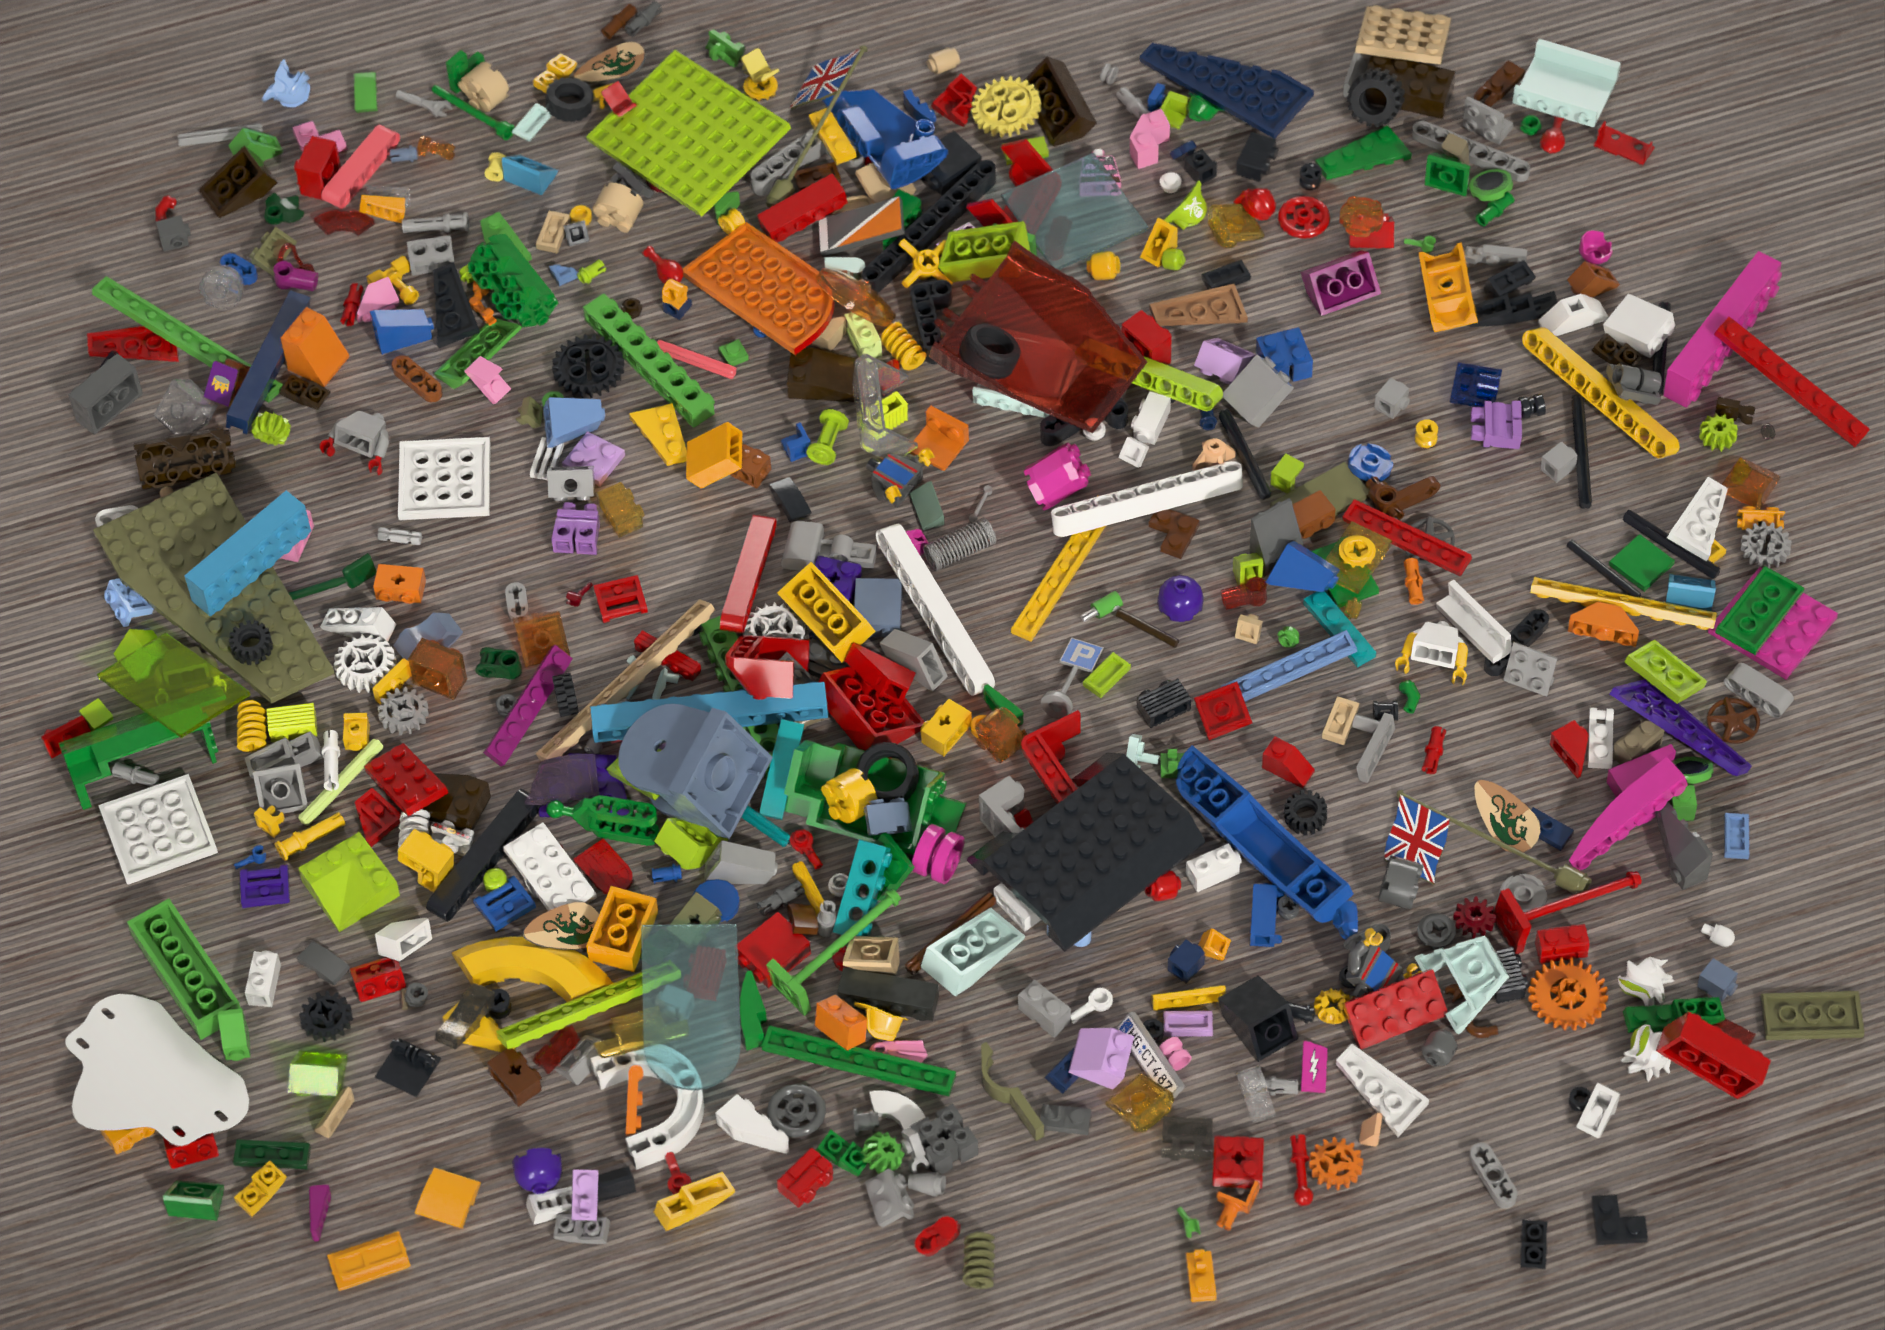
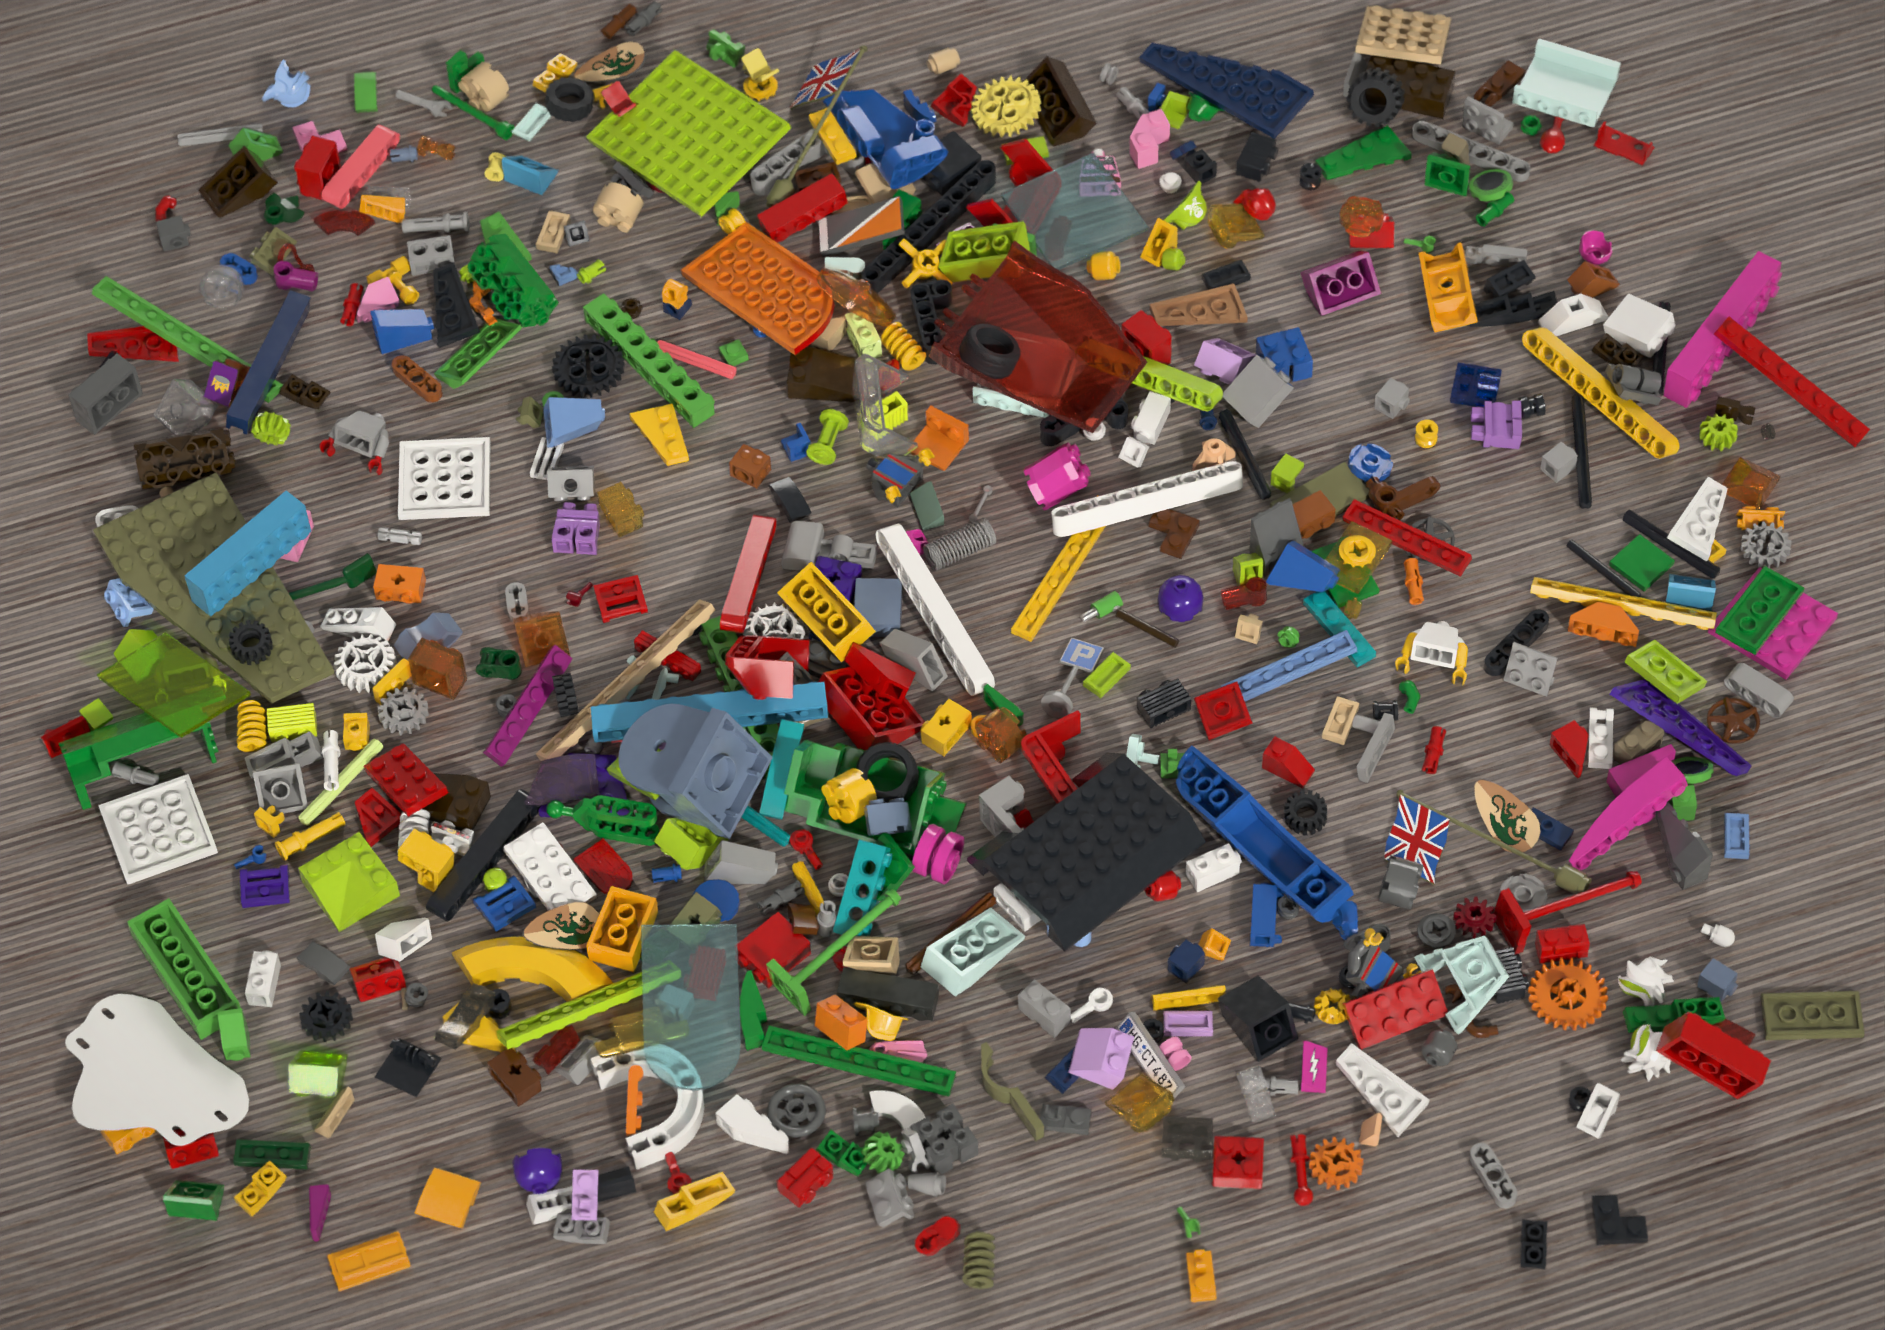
(313, 348): orange slope -> none
(487, 379): bright pink slope -> none
(581, 213): yellow tile -> none
(595, 452): lavender plate -> none
(665, 267): red piece -> none
(714, 455): light orange brick -> none
(1233, 1205): orange bracket -> none
(1305, 221): red plate -> none
(1475, 623): white fence -> none

